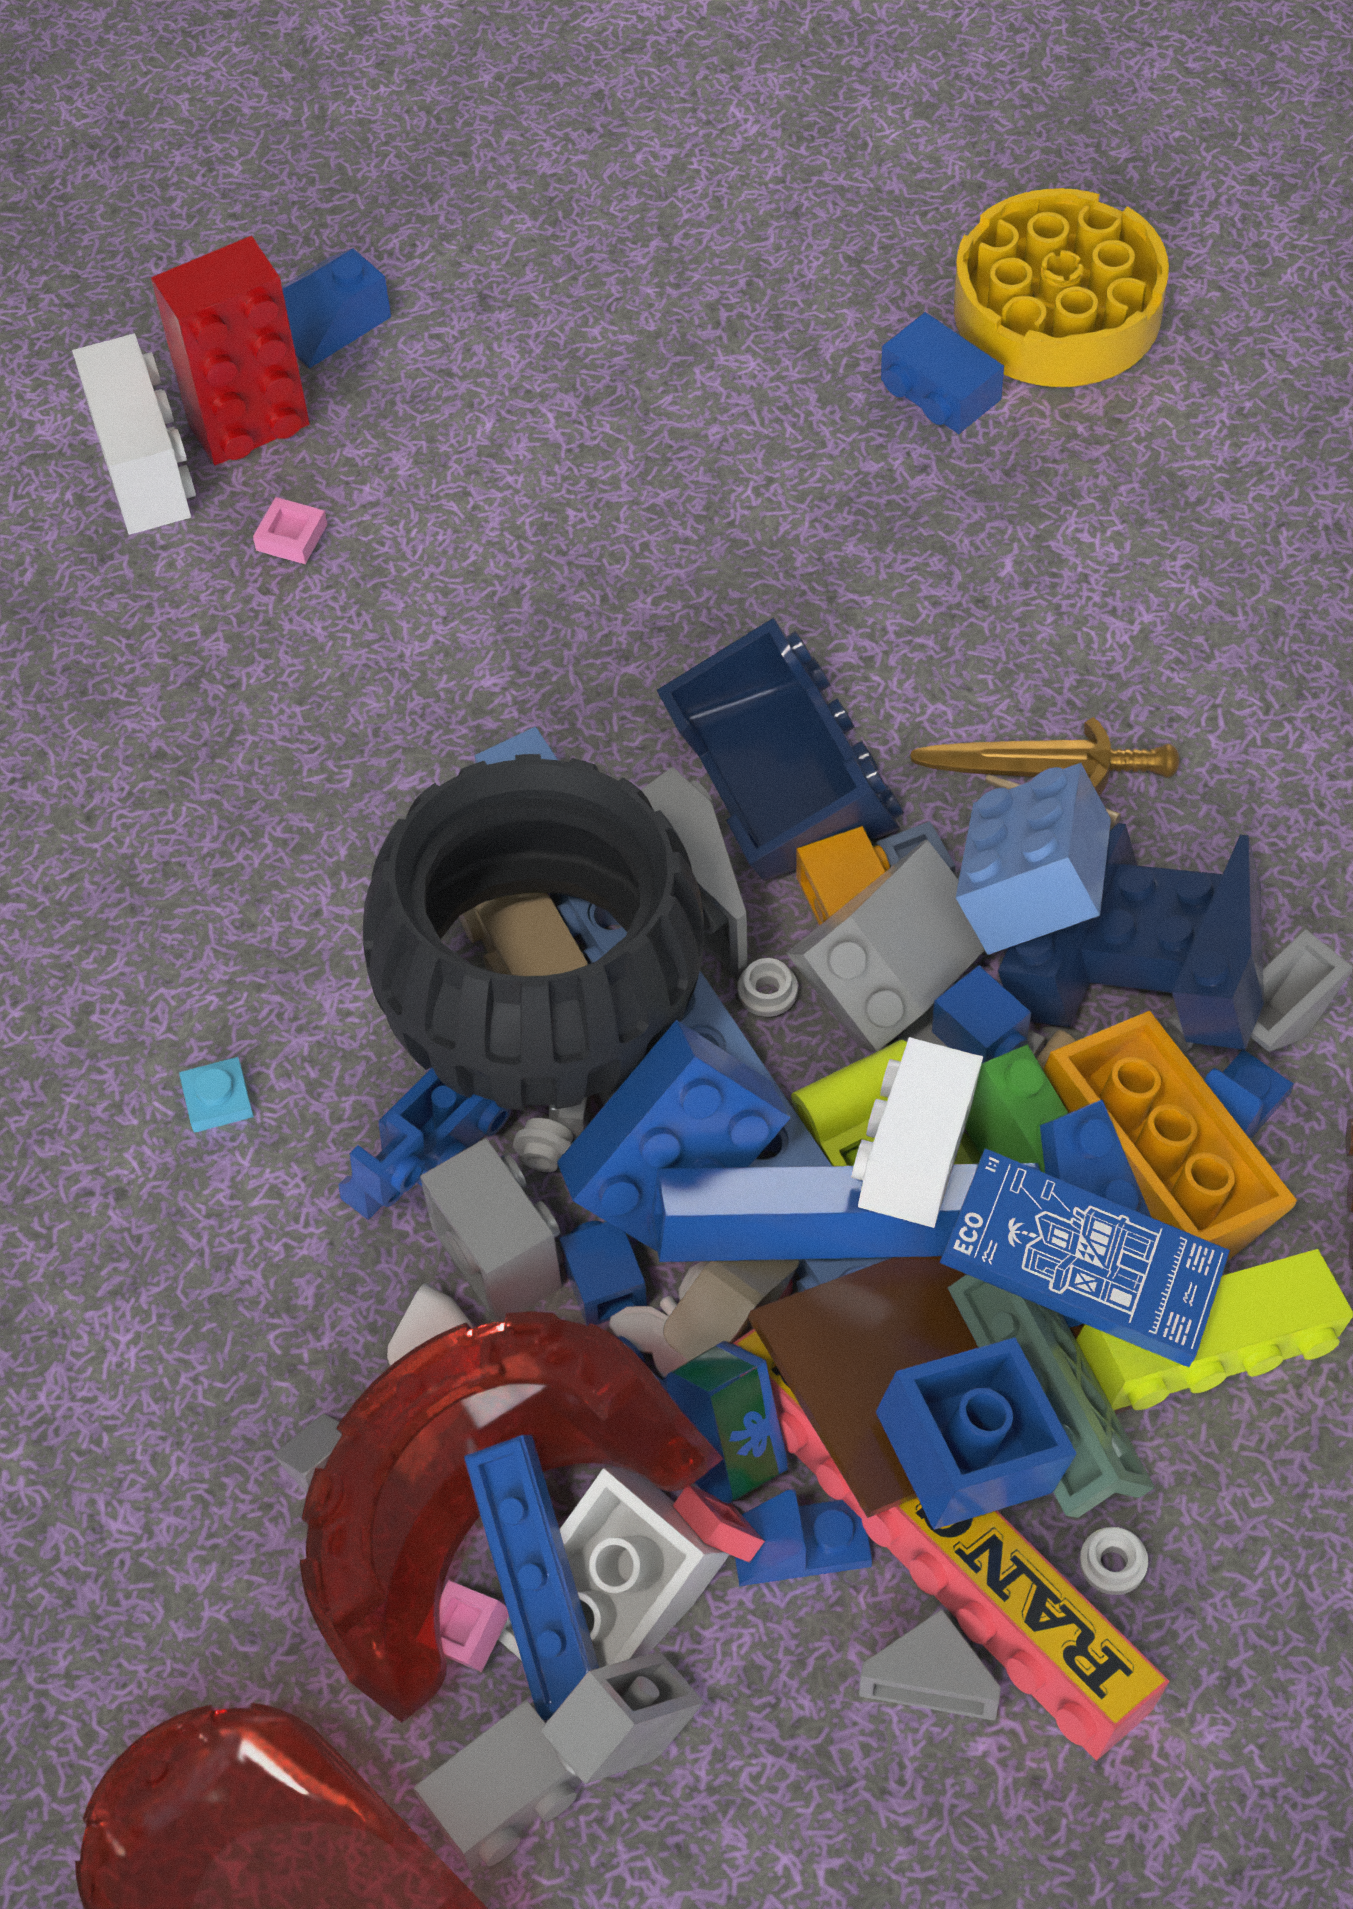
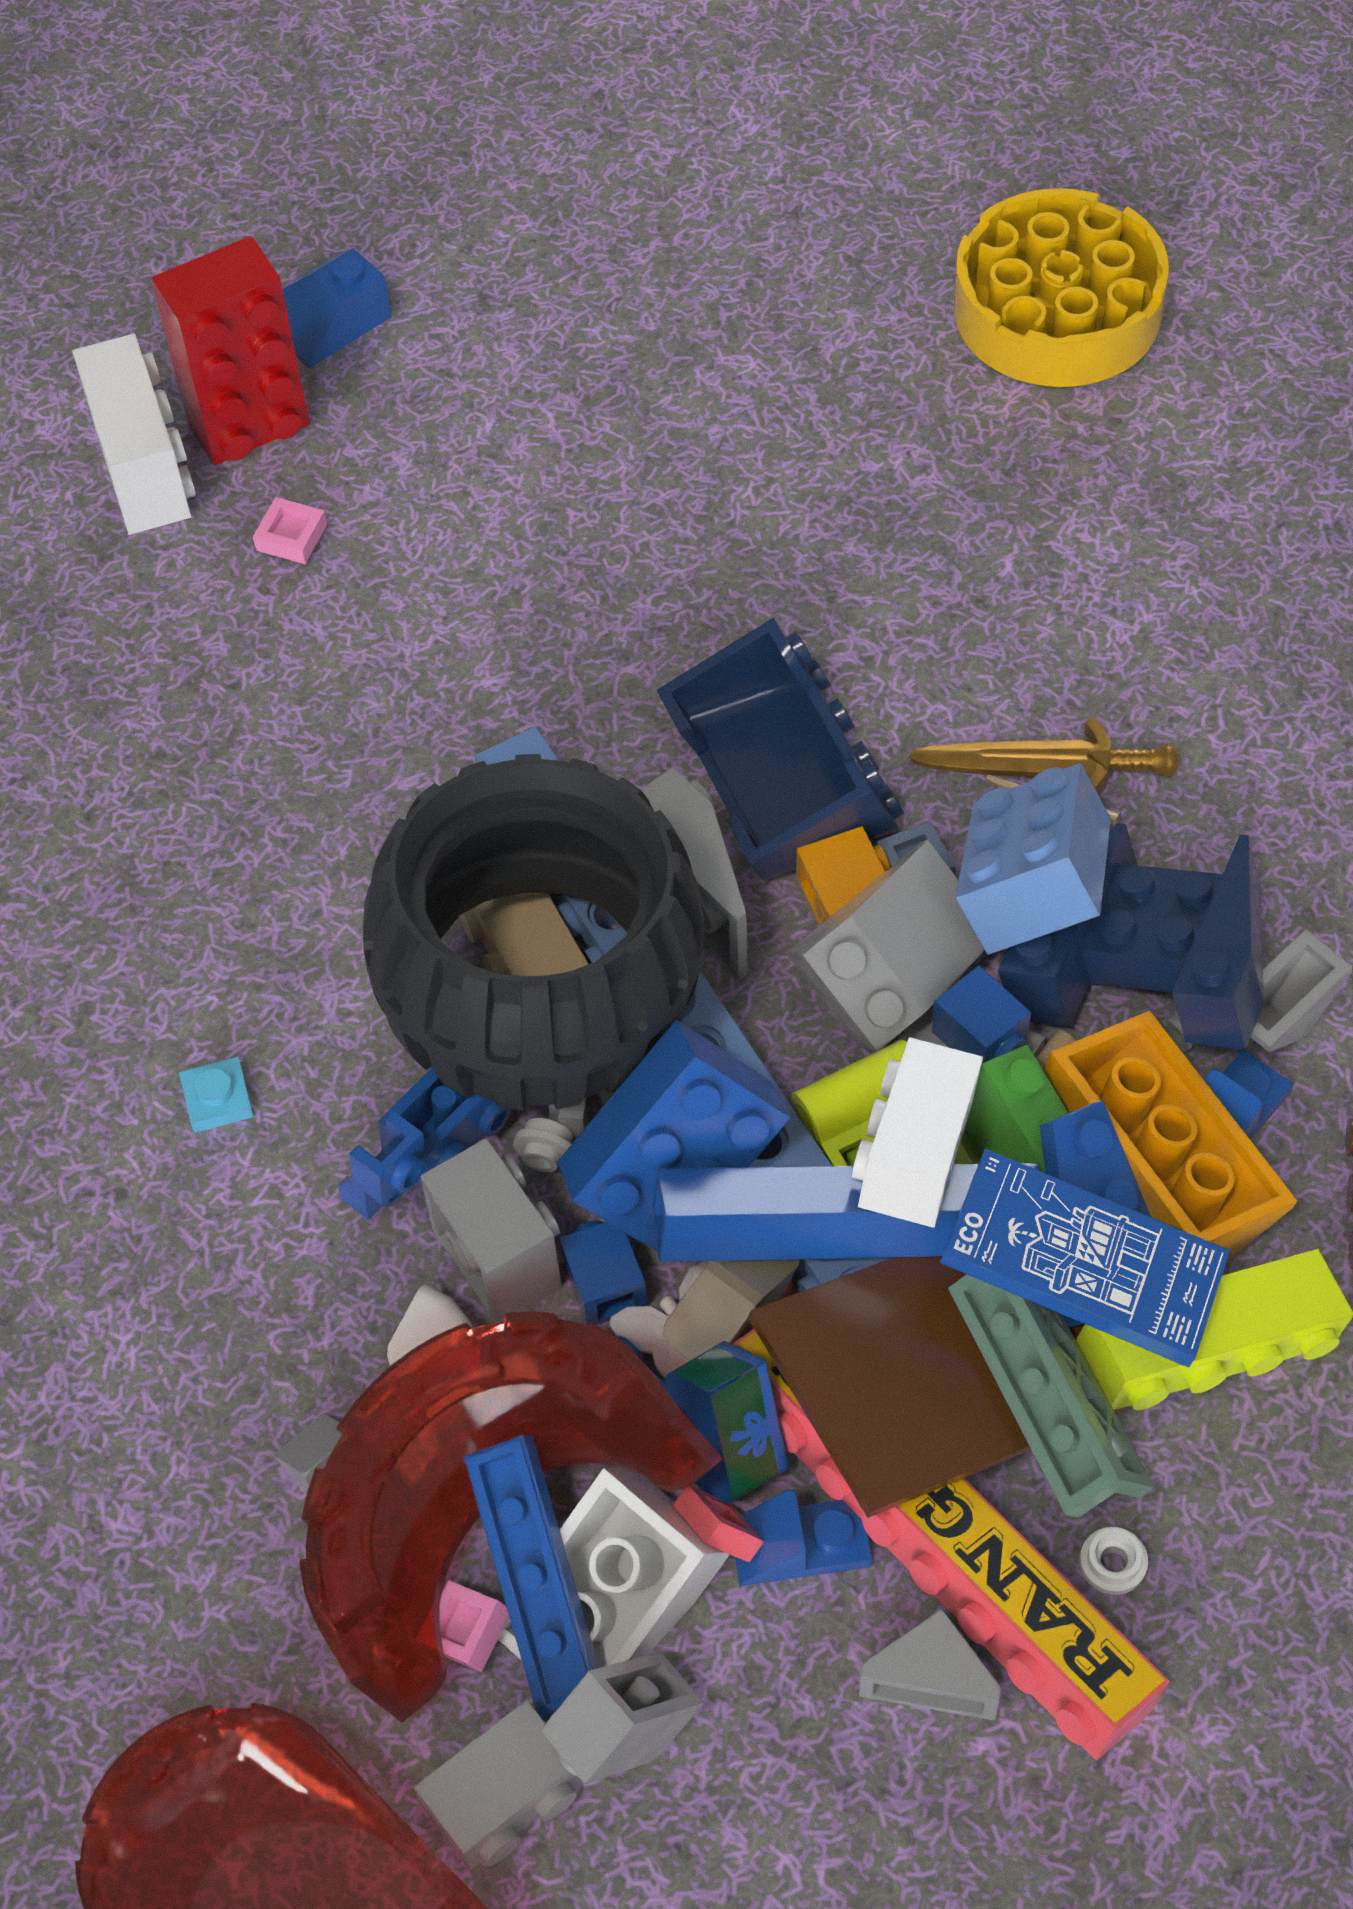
(767, 972): white plate -> none
(941, 373): blue brick -> none
(975, 1432): blue brick -> none

